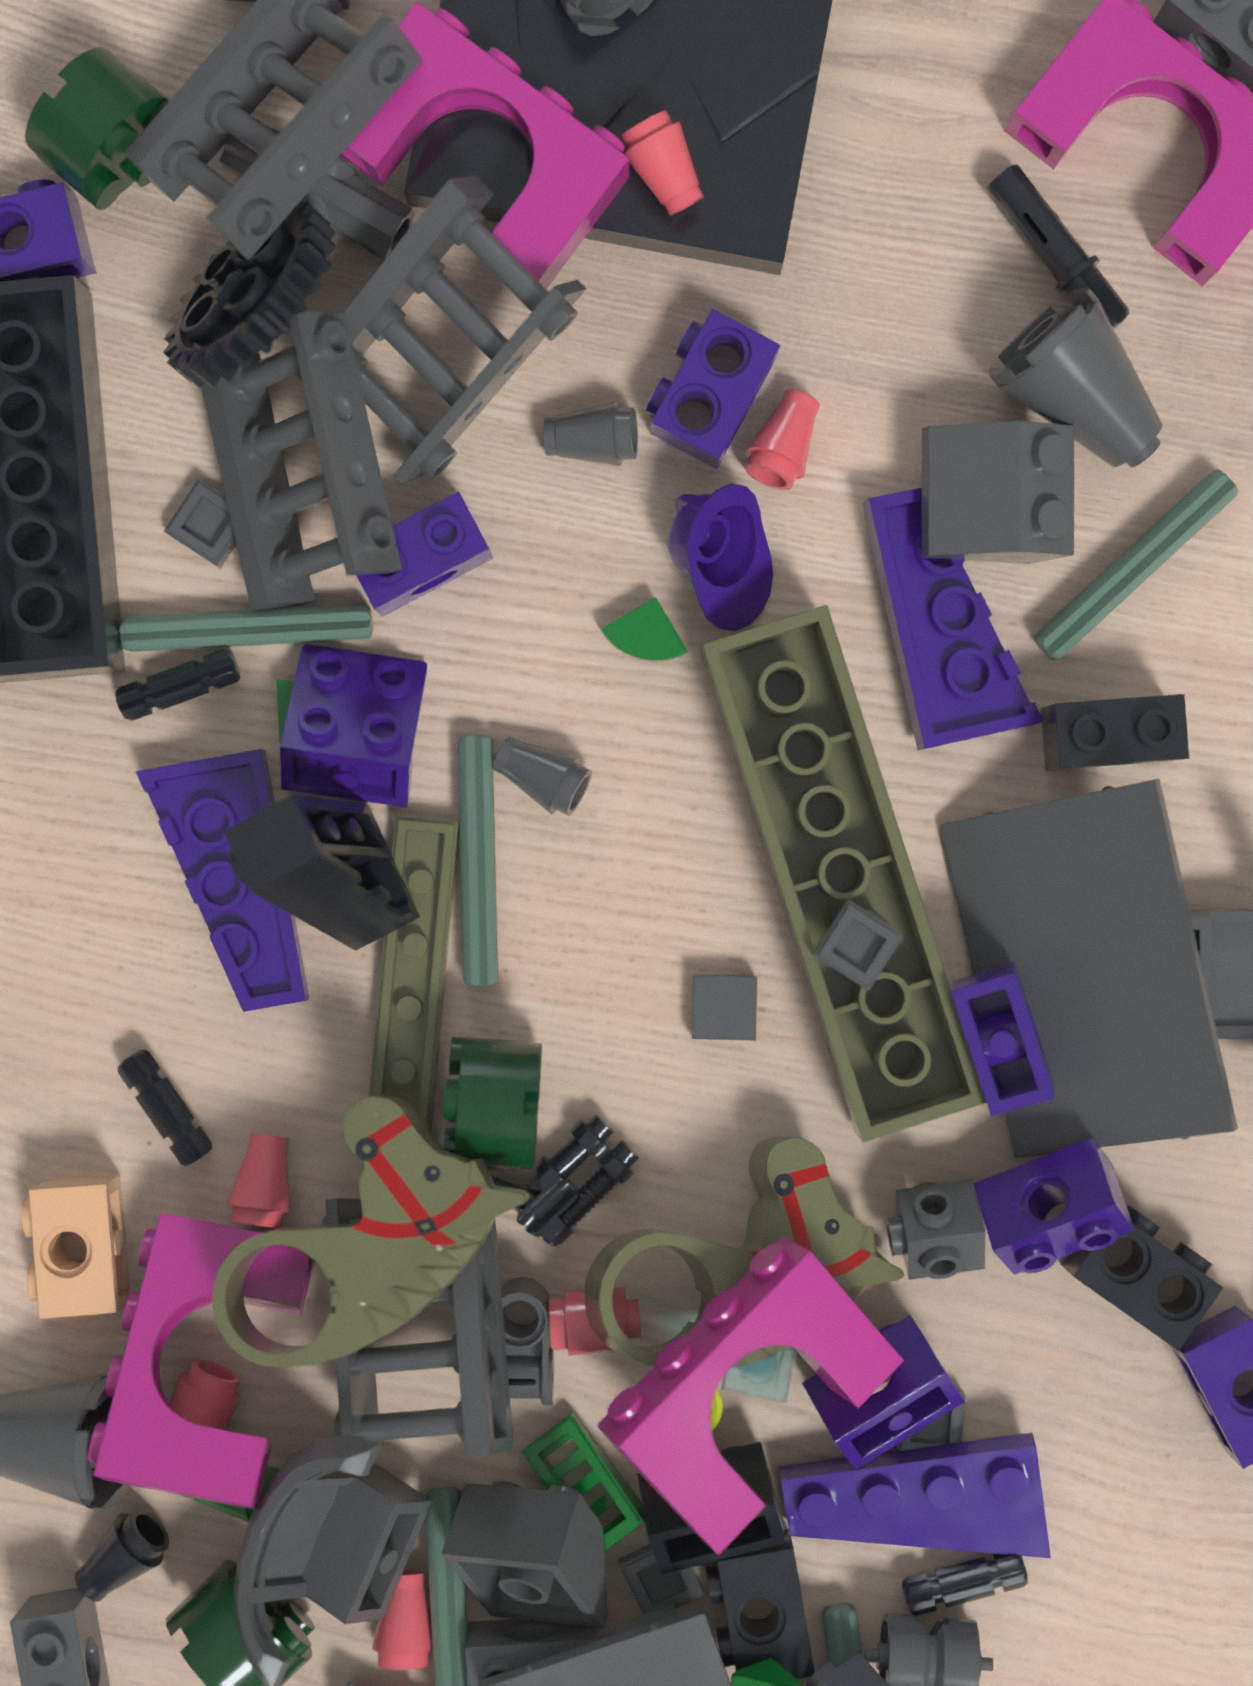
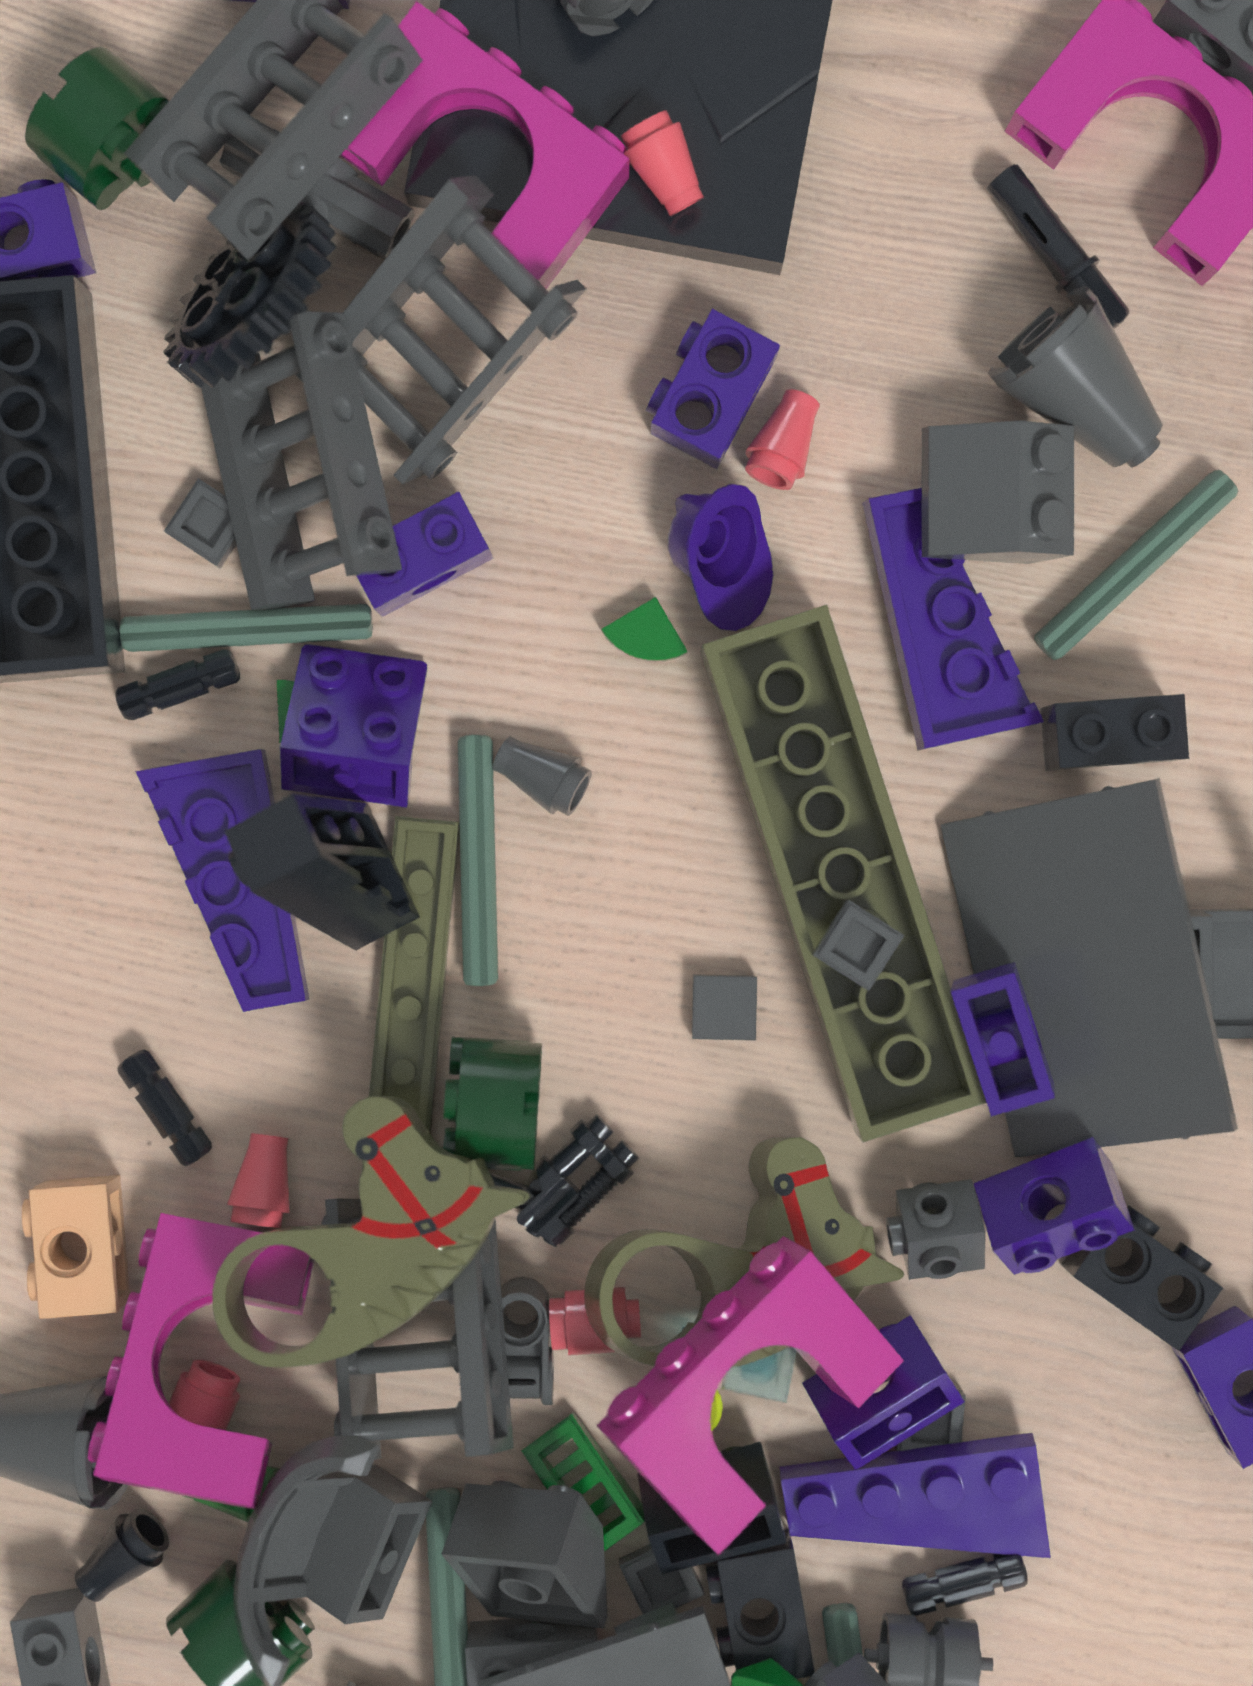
(405, 1631): coral cone -> none
(593, 434): dark grey cone -> none

